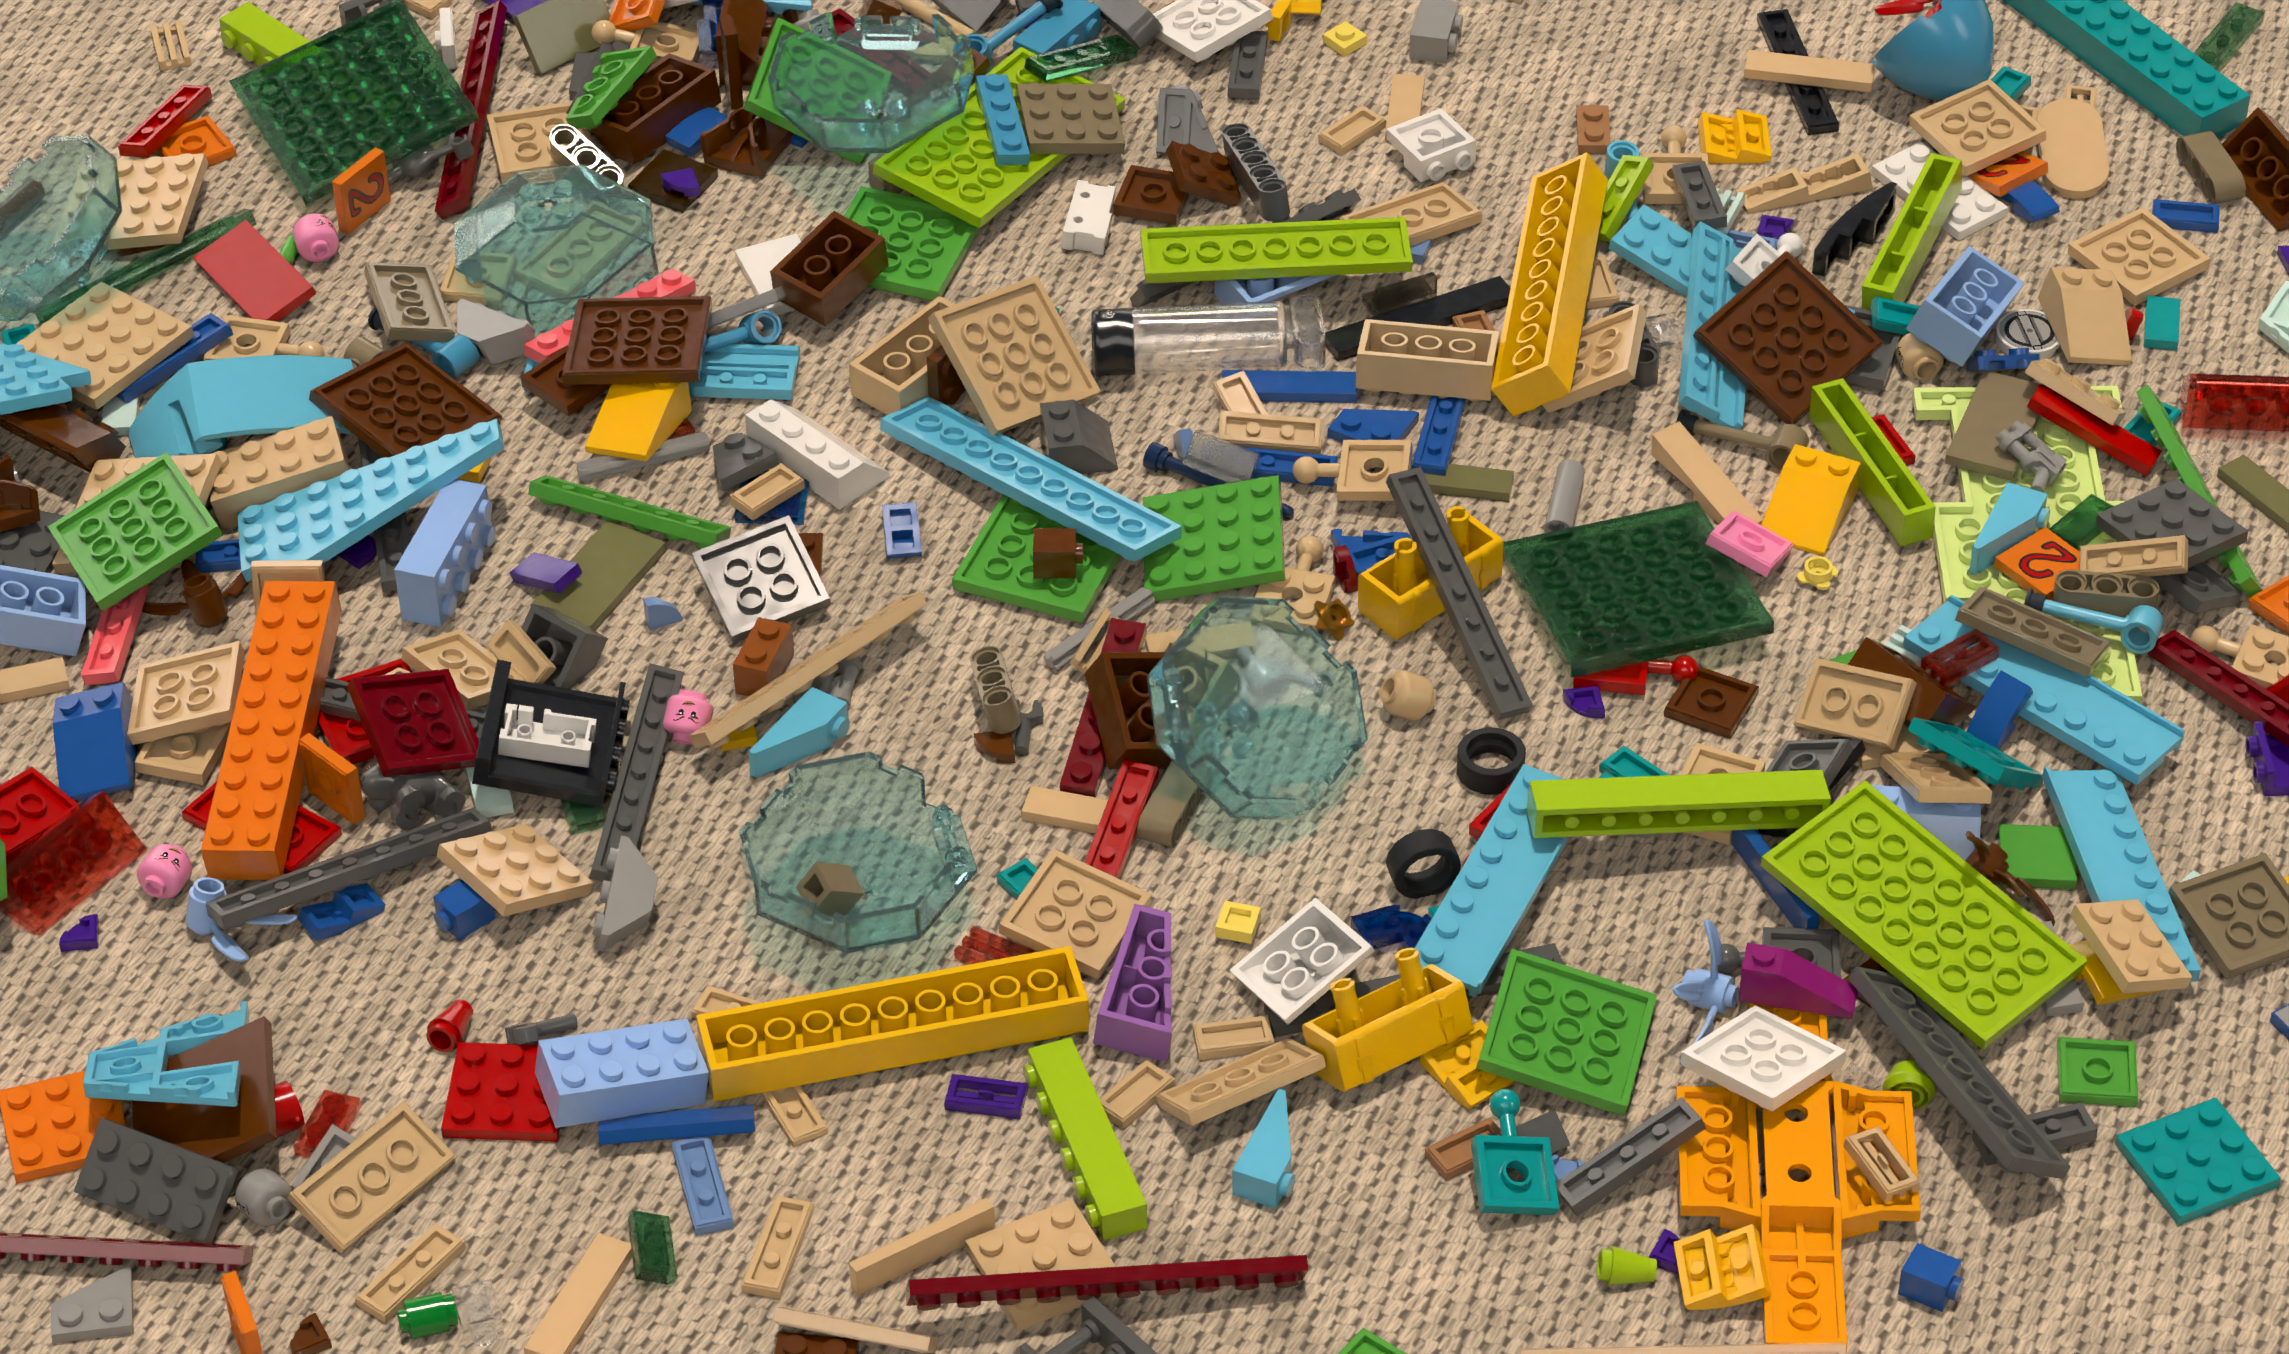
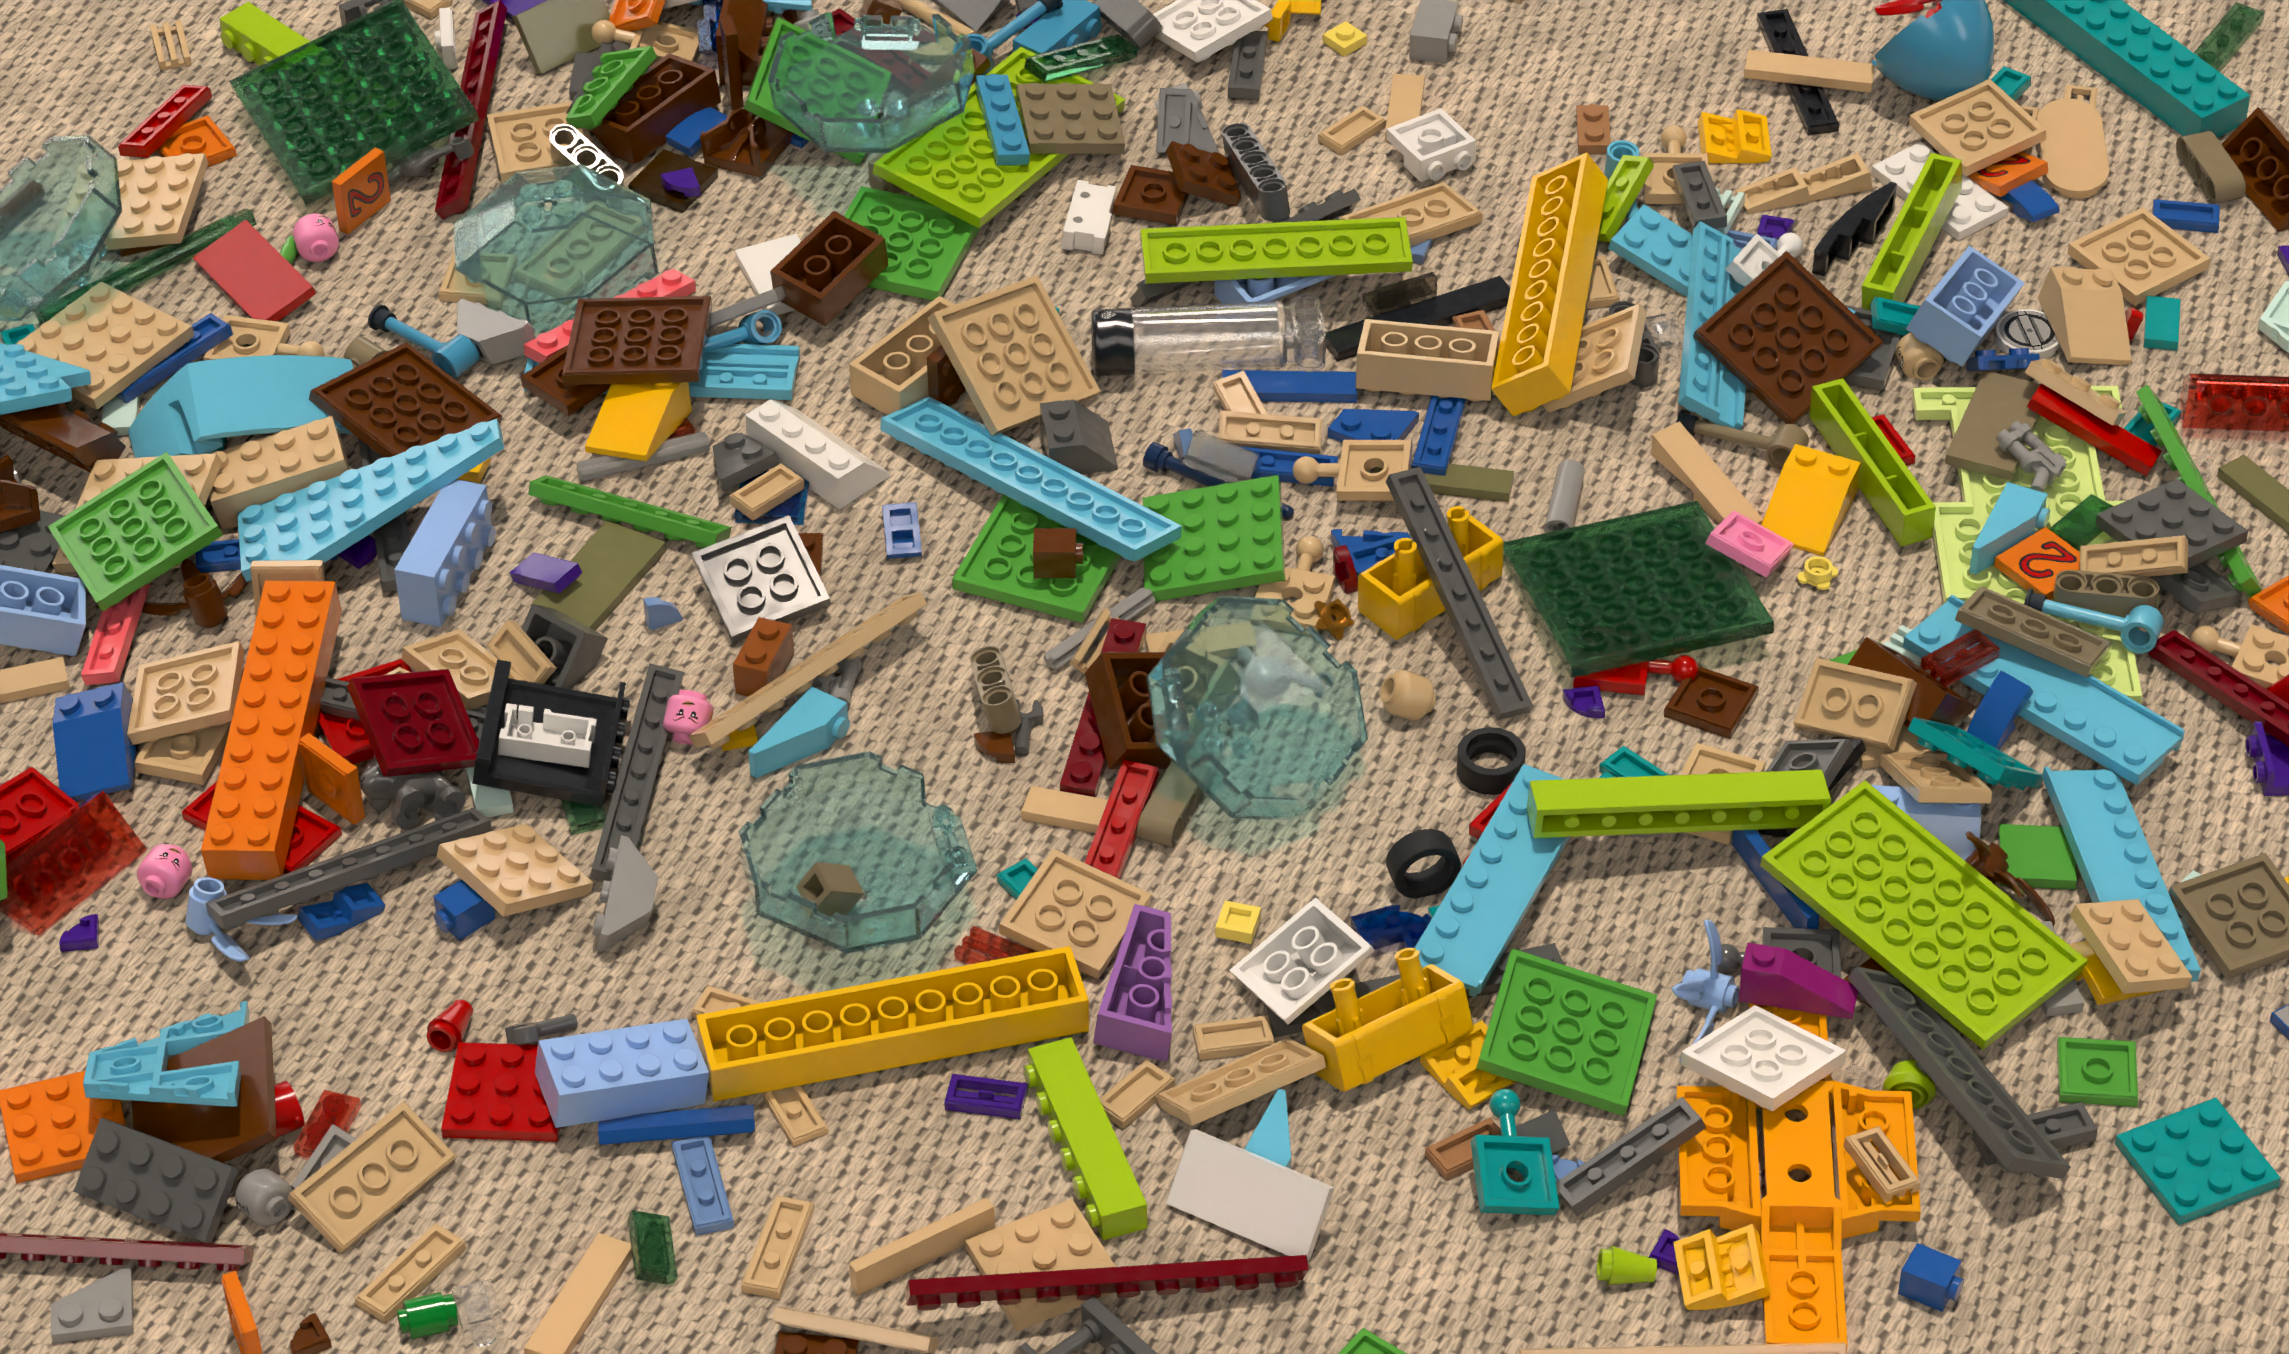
(409, 302): dark tan tile -> none
(1249, 1195): none -> white tile

